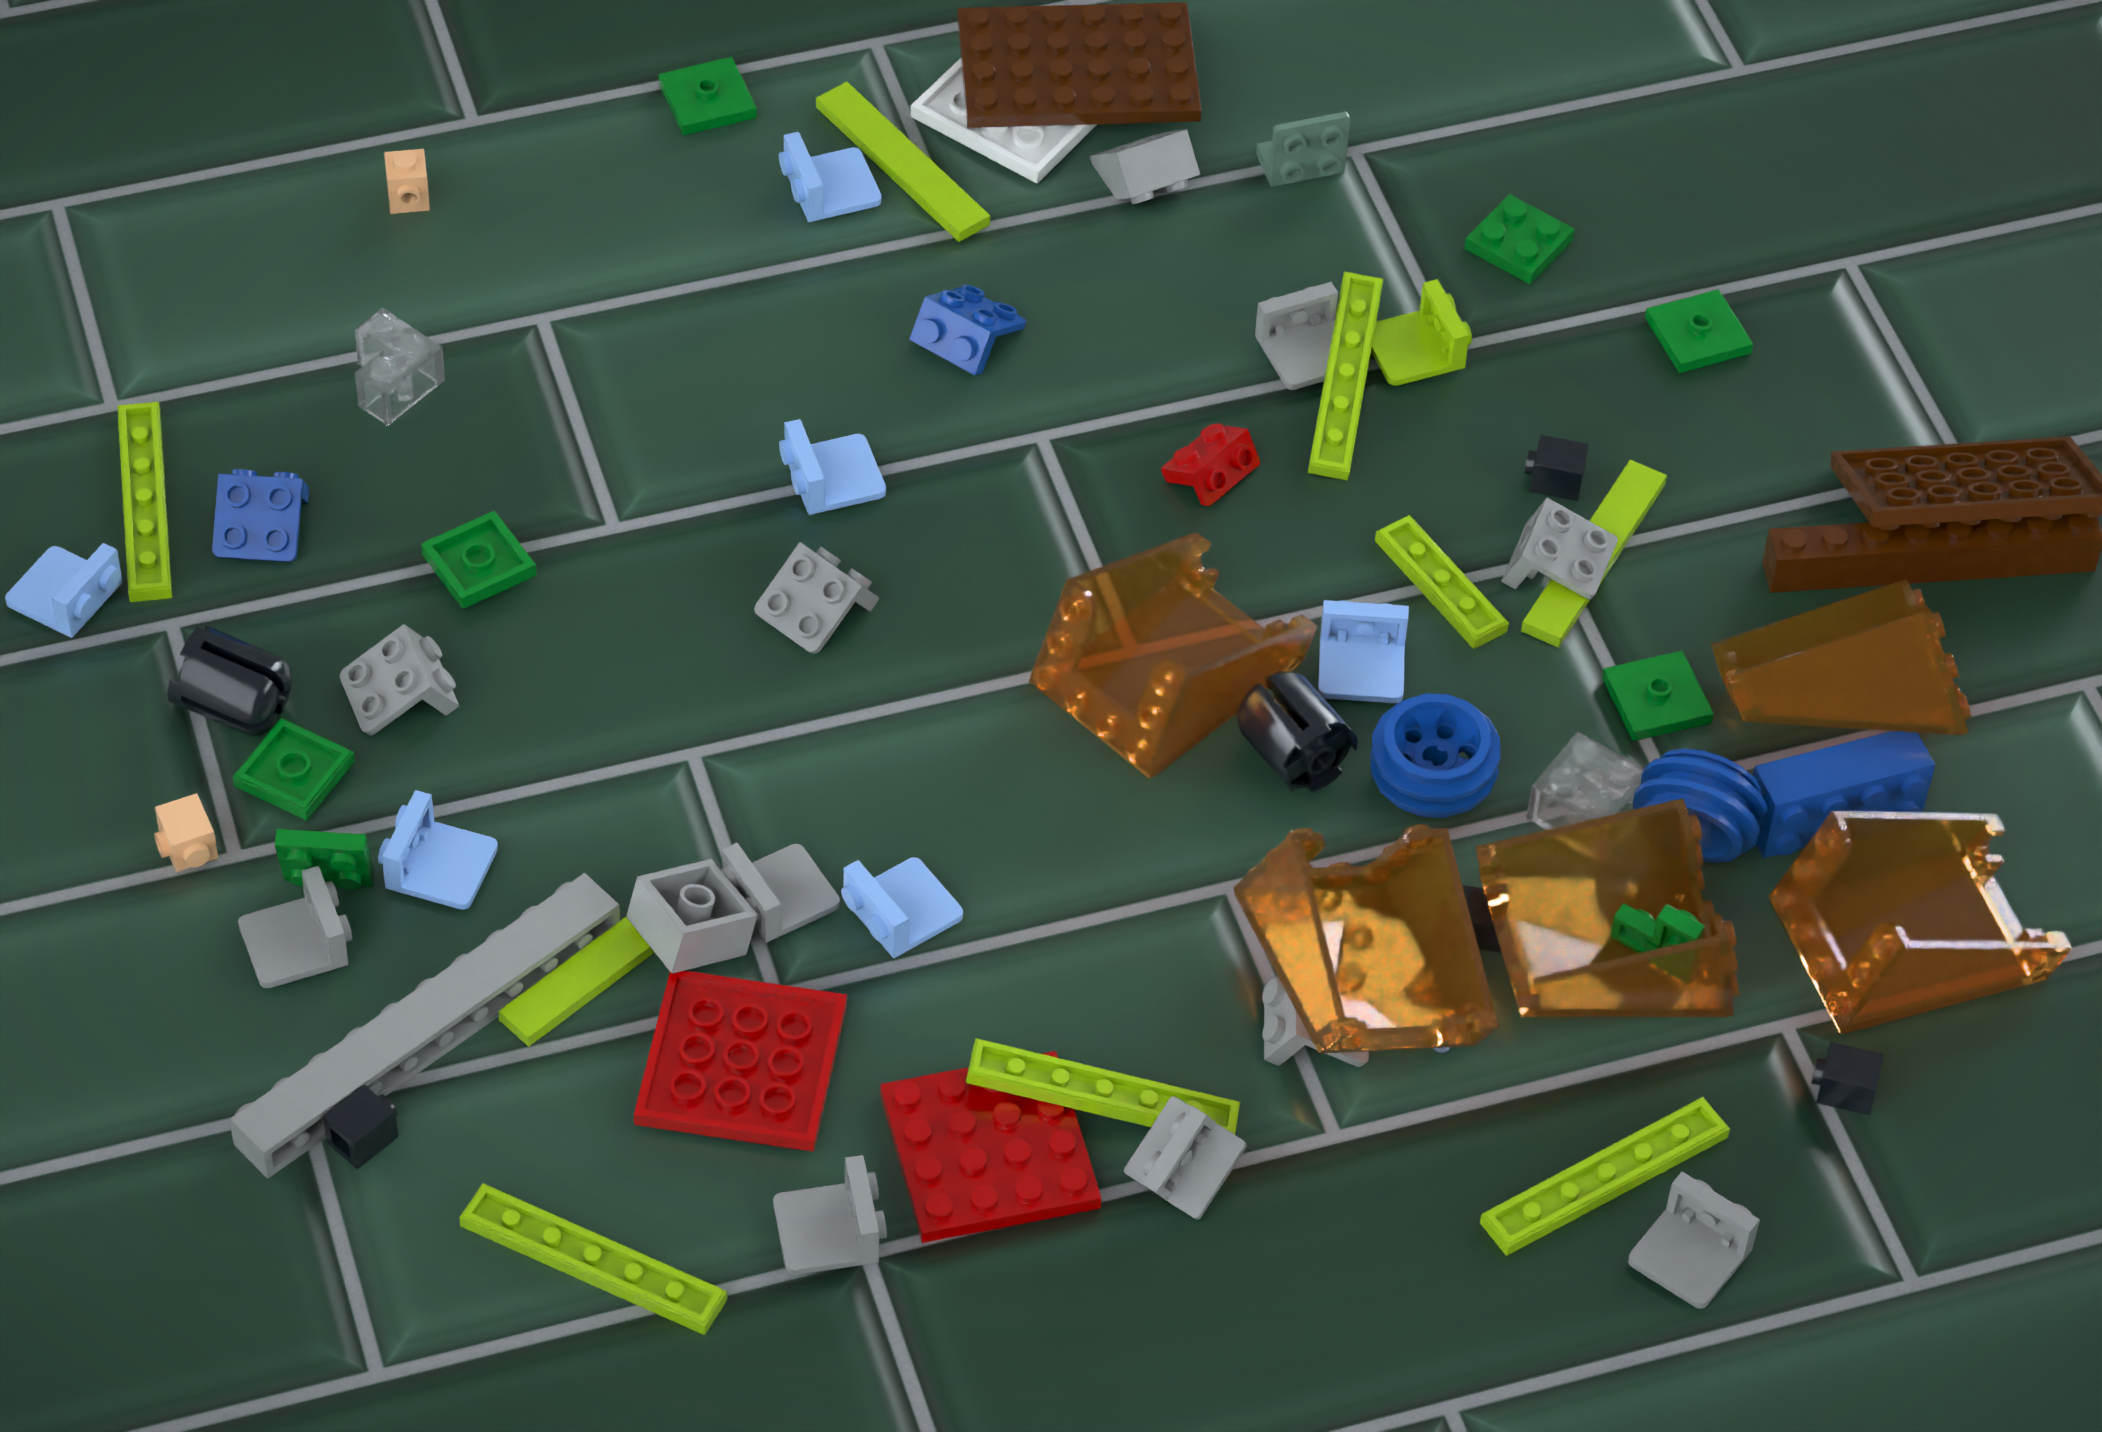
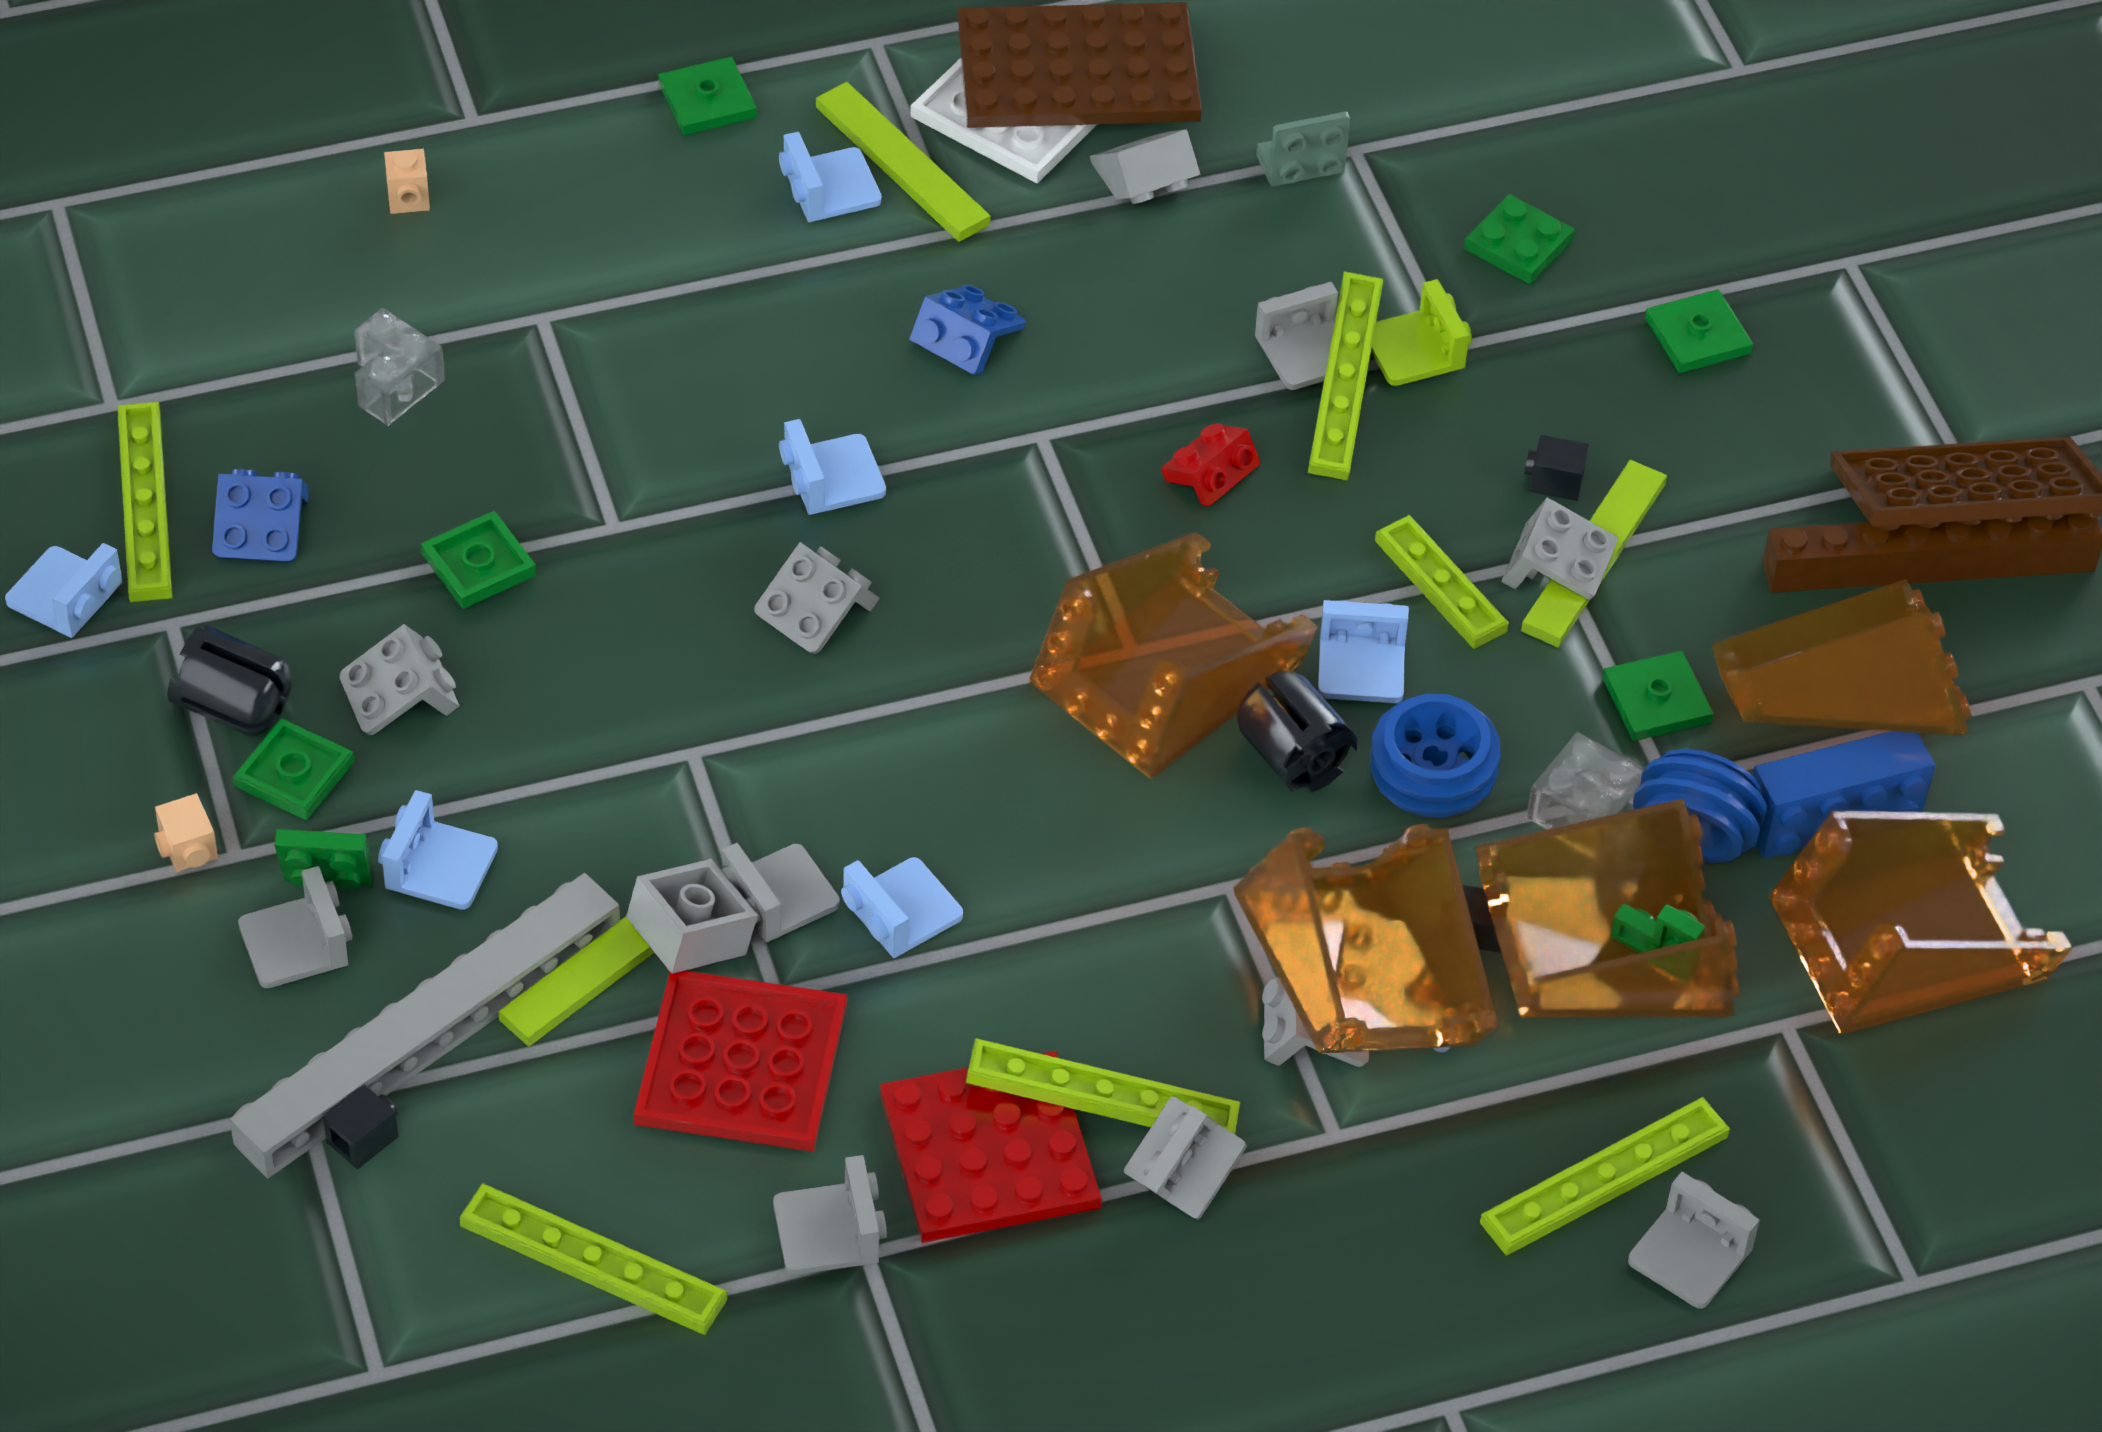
(1847, 1078): black brick -> none

